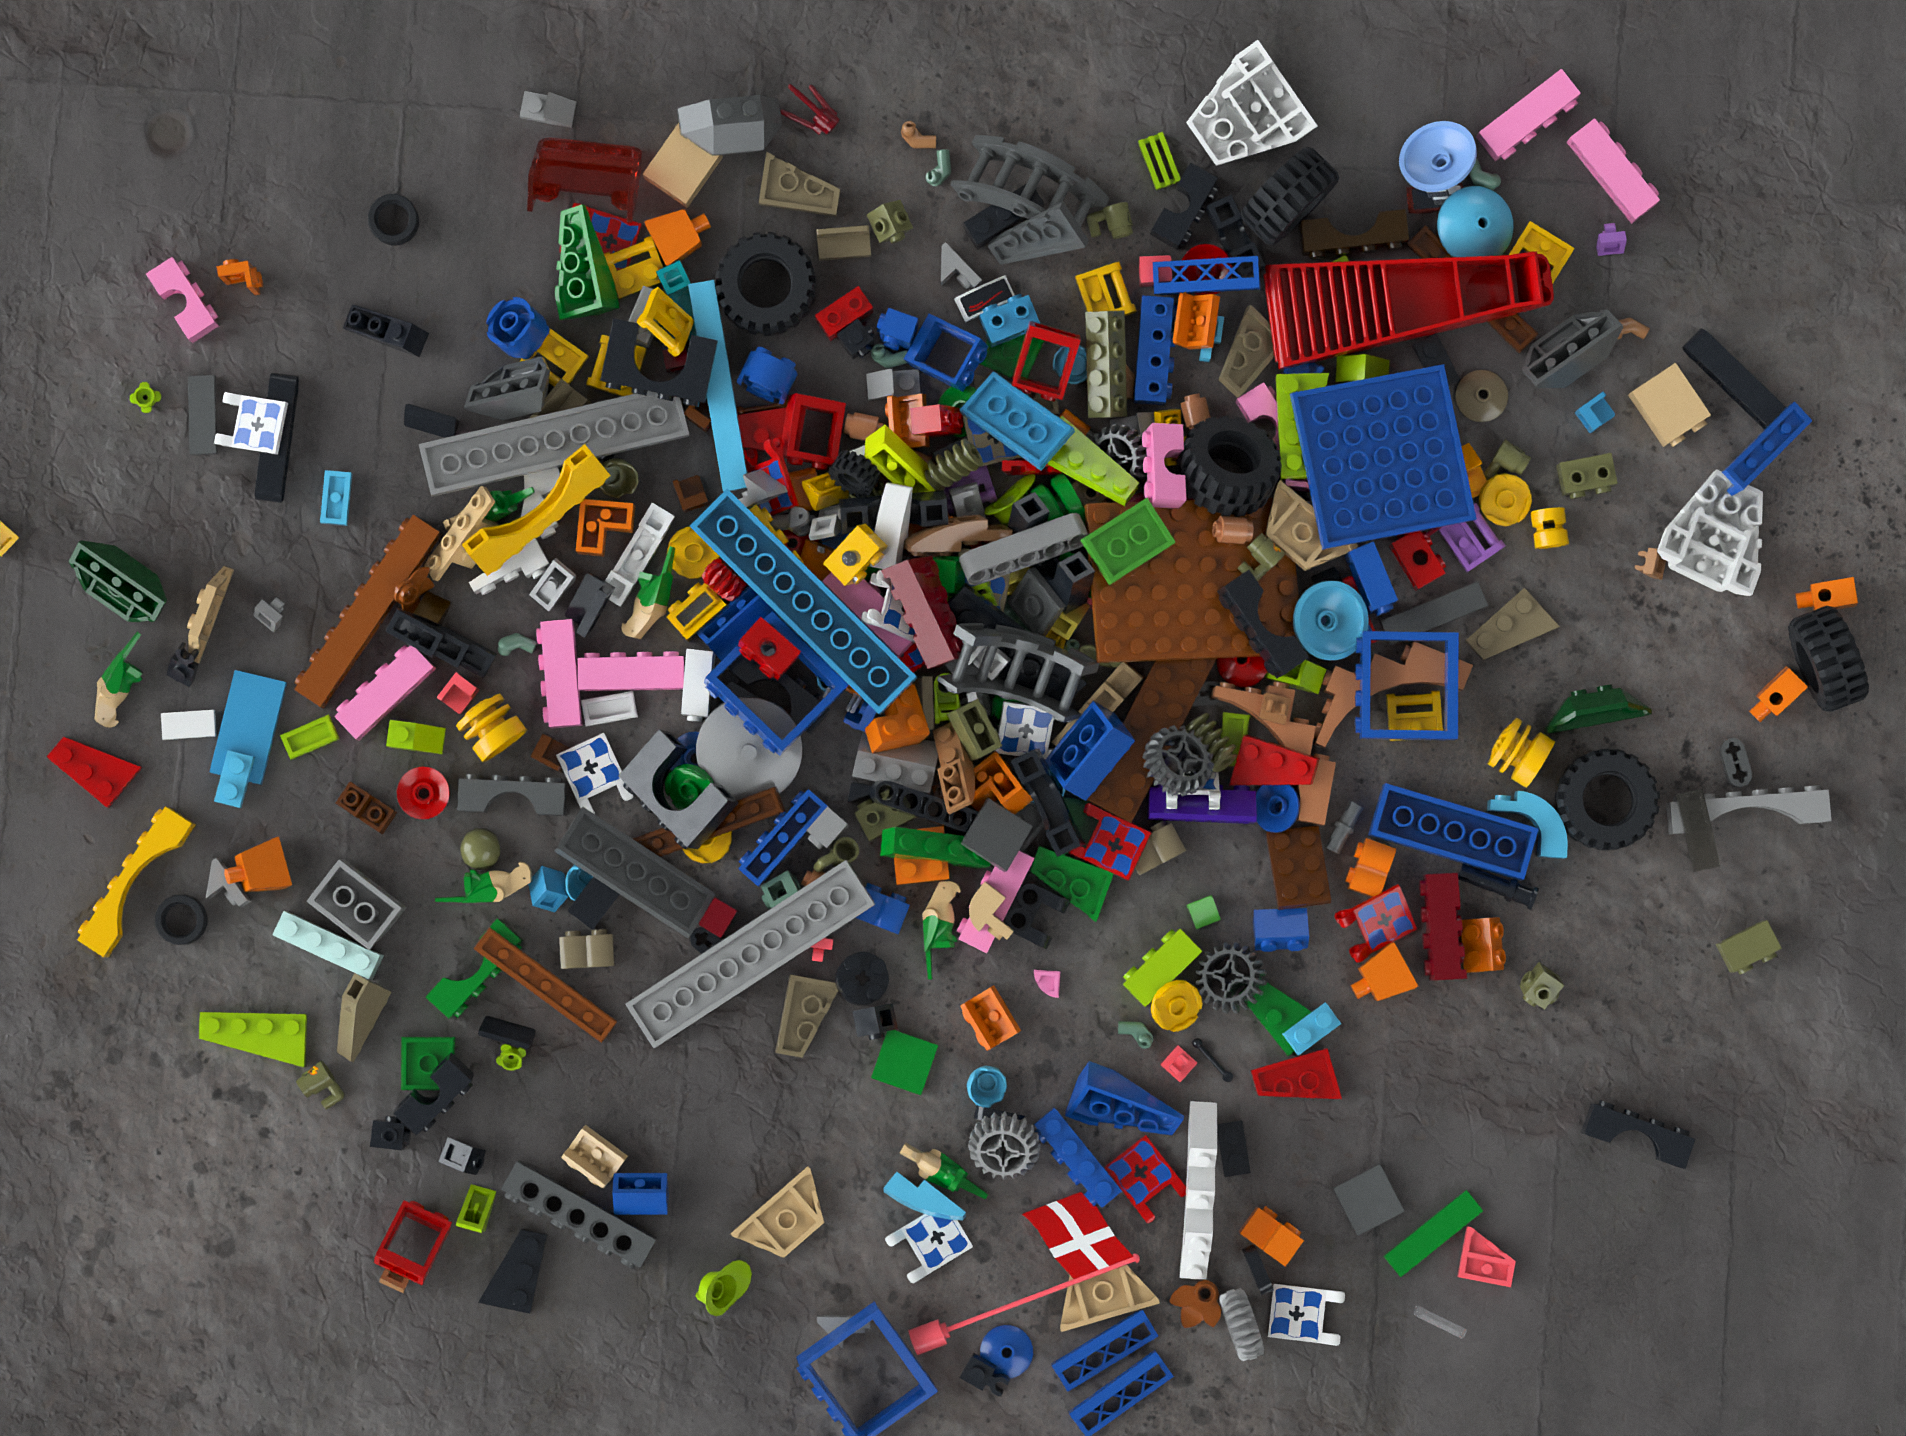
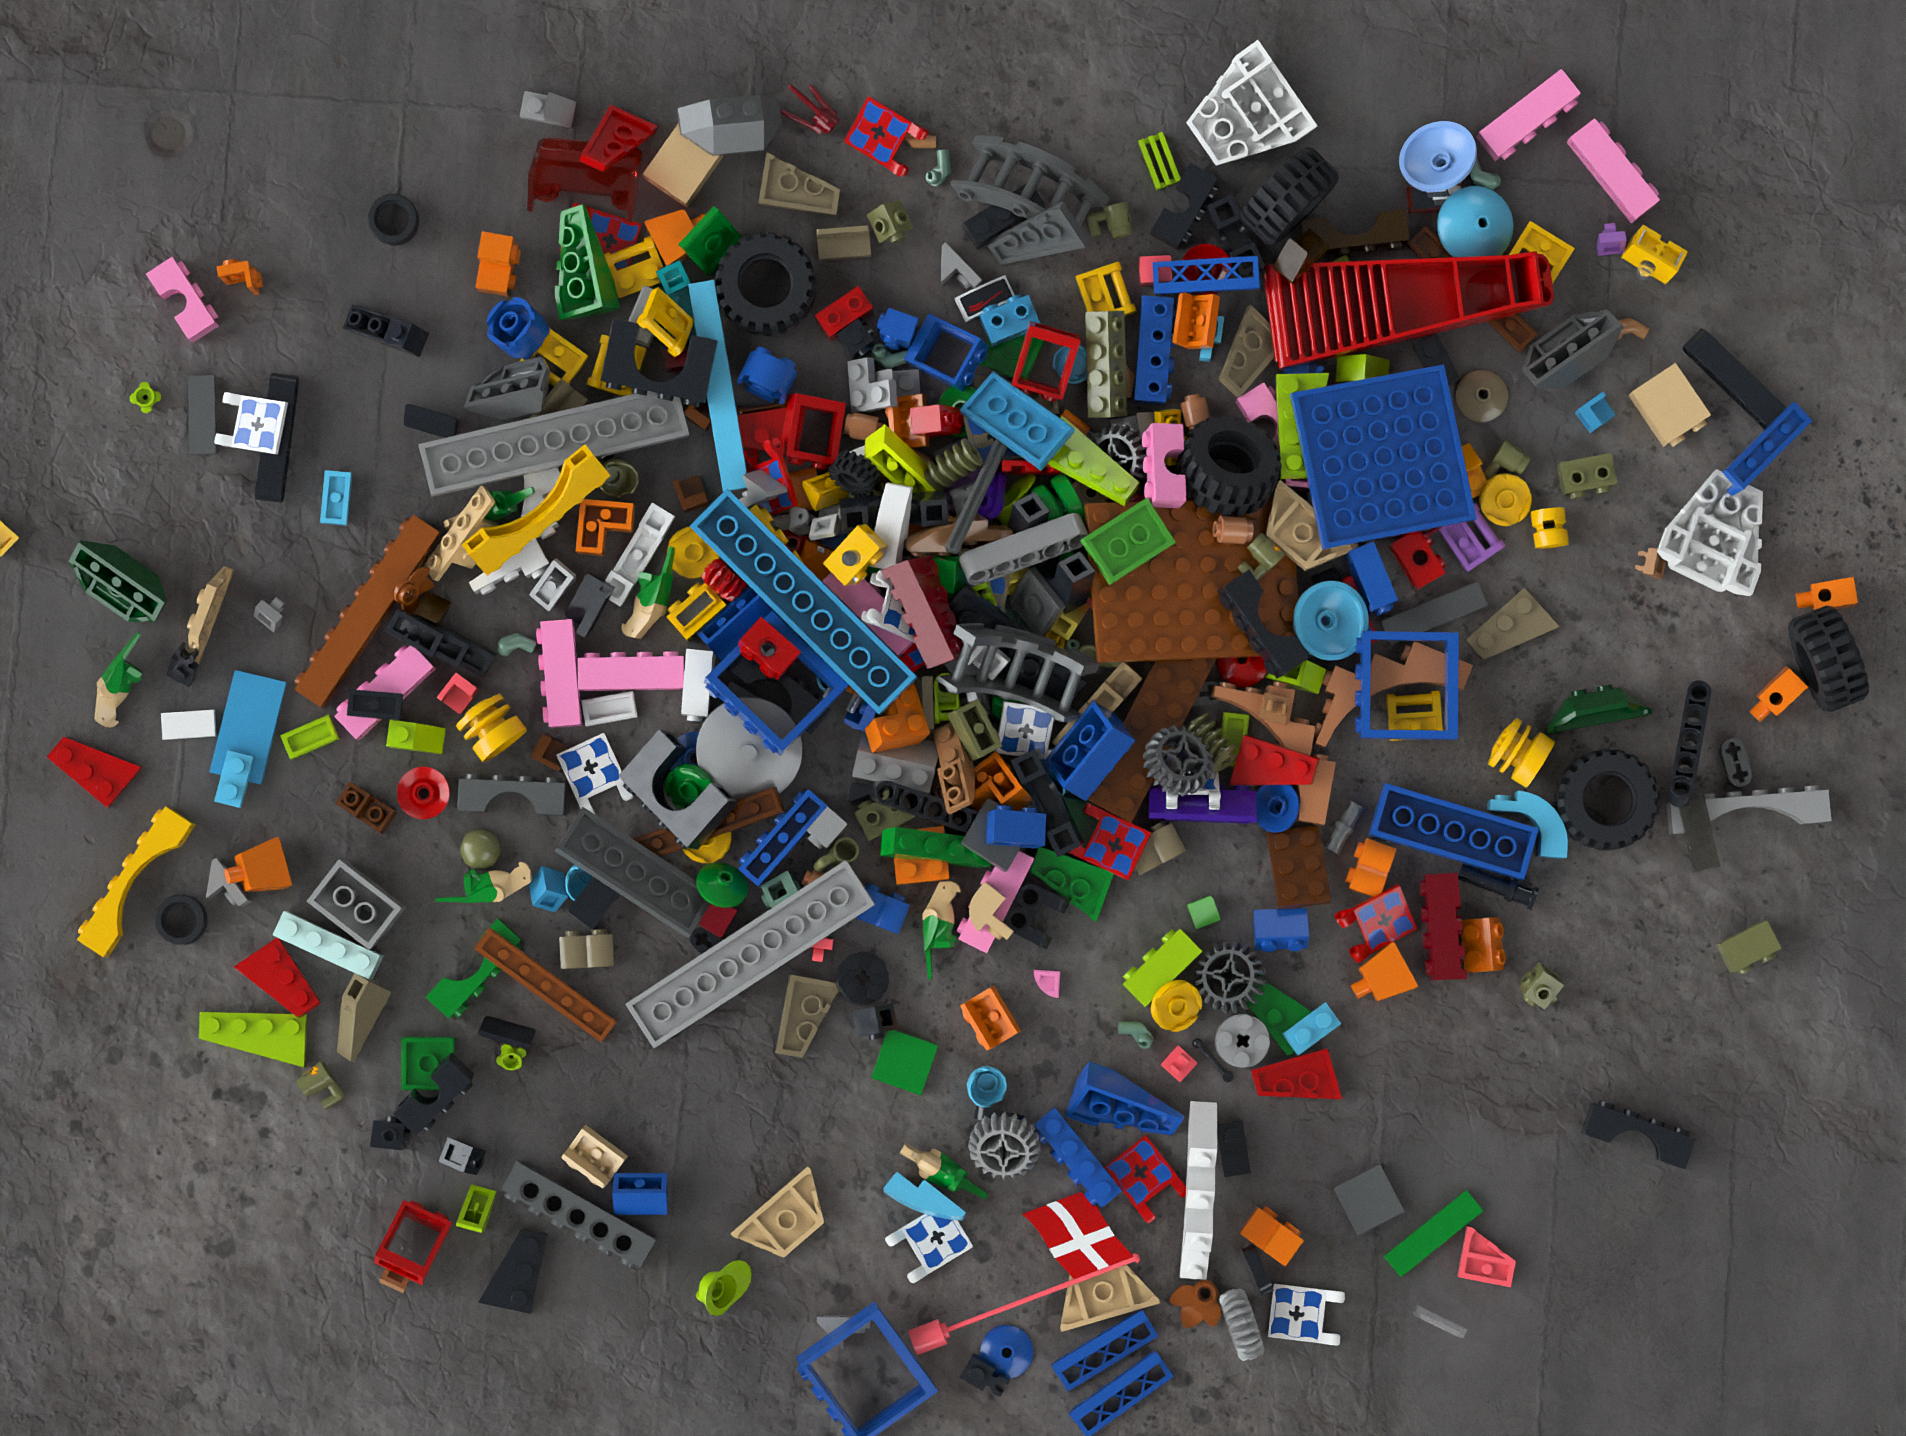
(280, 977): none -> red wing
(375, 704): none -> black plate
(497, 263): none -> orange brick
(615, 138): none -> red wing
(710, 240): none -> green tile
(719, 892): none -> green dish
(865, 392): none -> light grey plate
(881, 132): none -> red flag
(975, 497): none -> dark grey axle
(994, 497): none -> dark purple plate
(1016, 827): none -> blue brick
(1257, 1041): none -> light grey brick
(1300, 255): none -> dark brown slope
(1653, 256): none -> yellow piece
(1689, 732): none -> black beam

